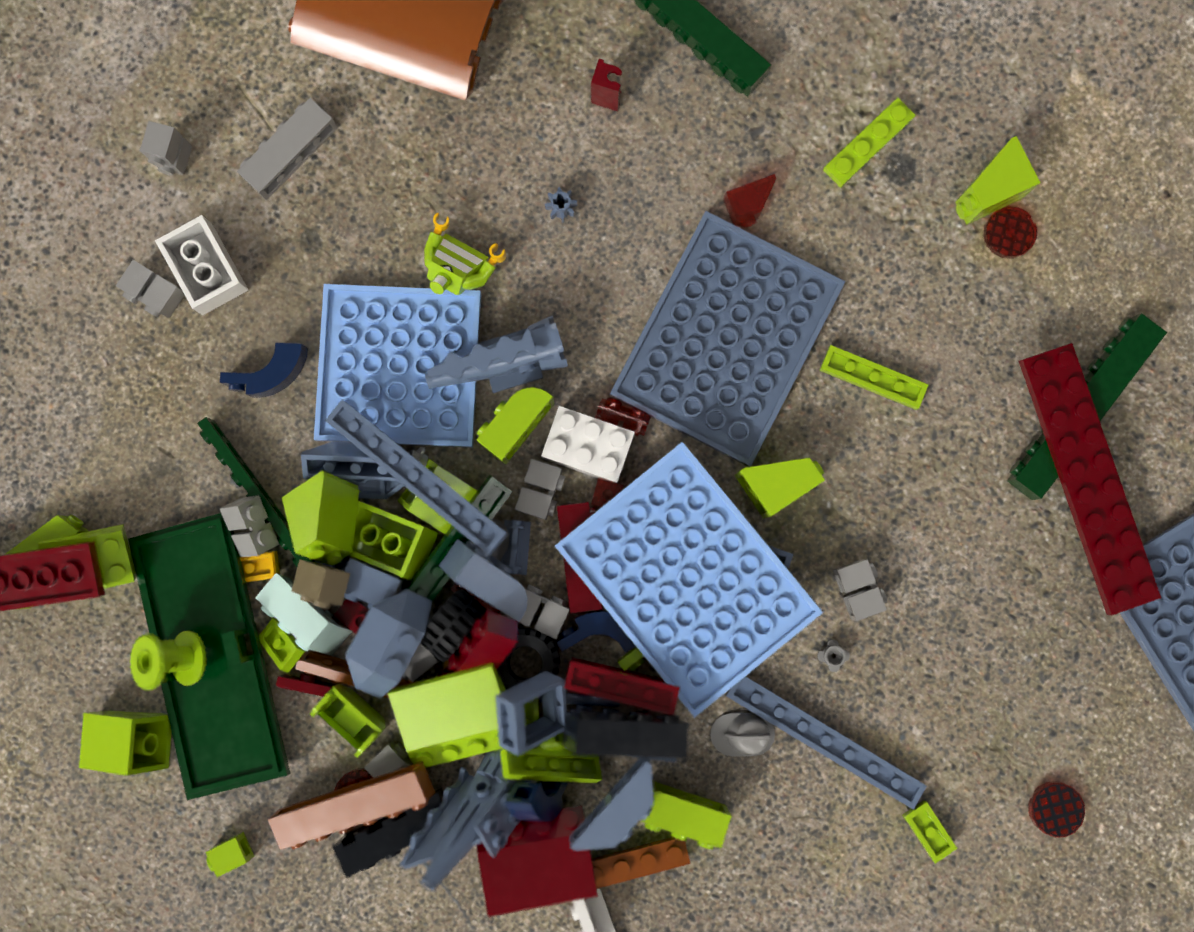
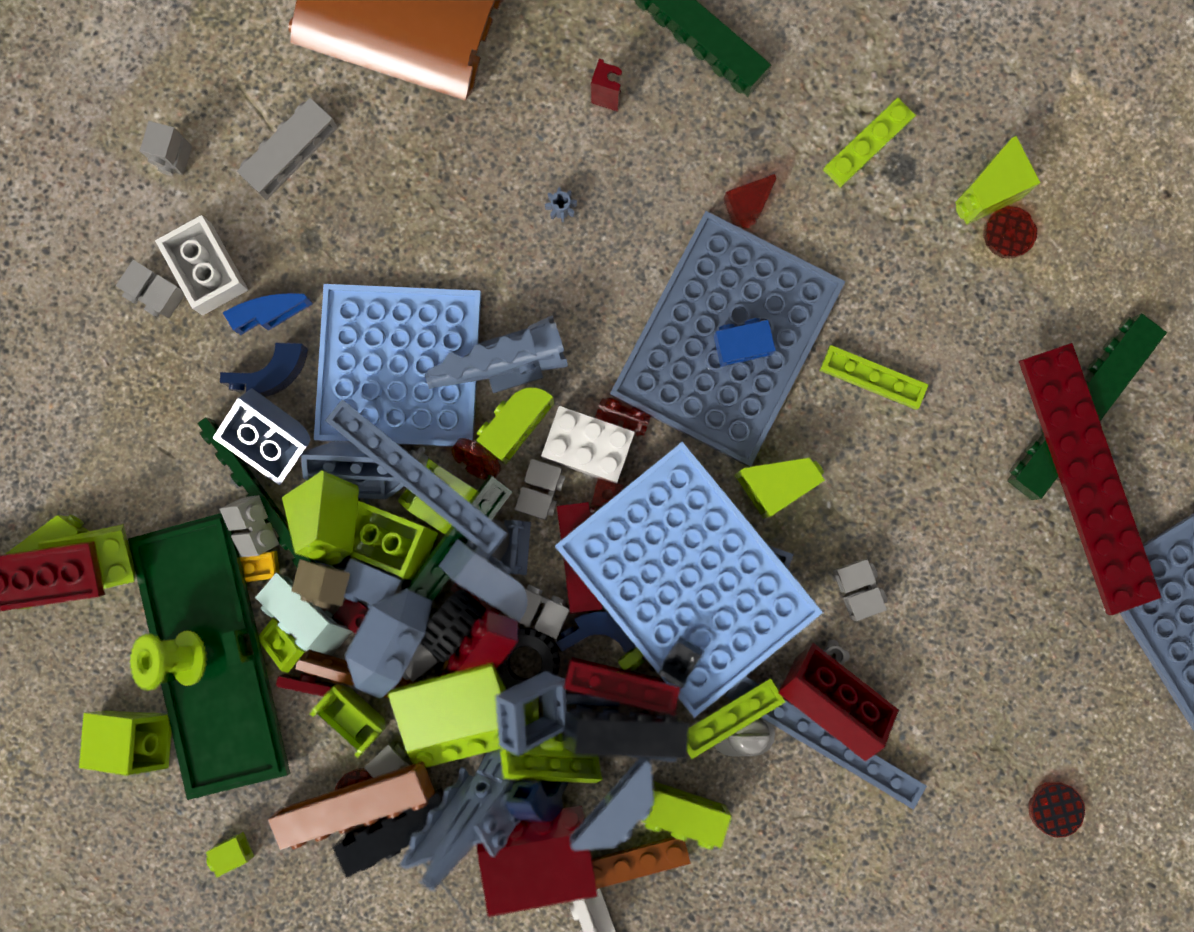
(263, 435): none -> sand blue brick
(265, 310): none -> blue slope
(456, 265): lime torso -> none
(478, 459): none -> clear red tile
(680, 662): none -> black bracket
(733, 718): none -> lime plate
(744, 342): none -> blue brick
(839, 702): none -> dark red brick
(929, 831): lime plate -> none

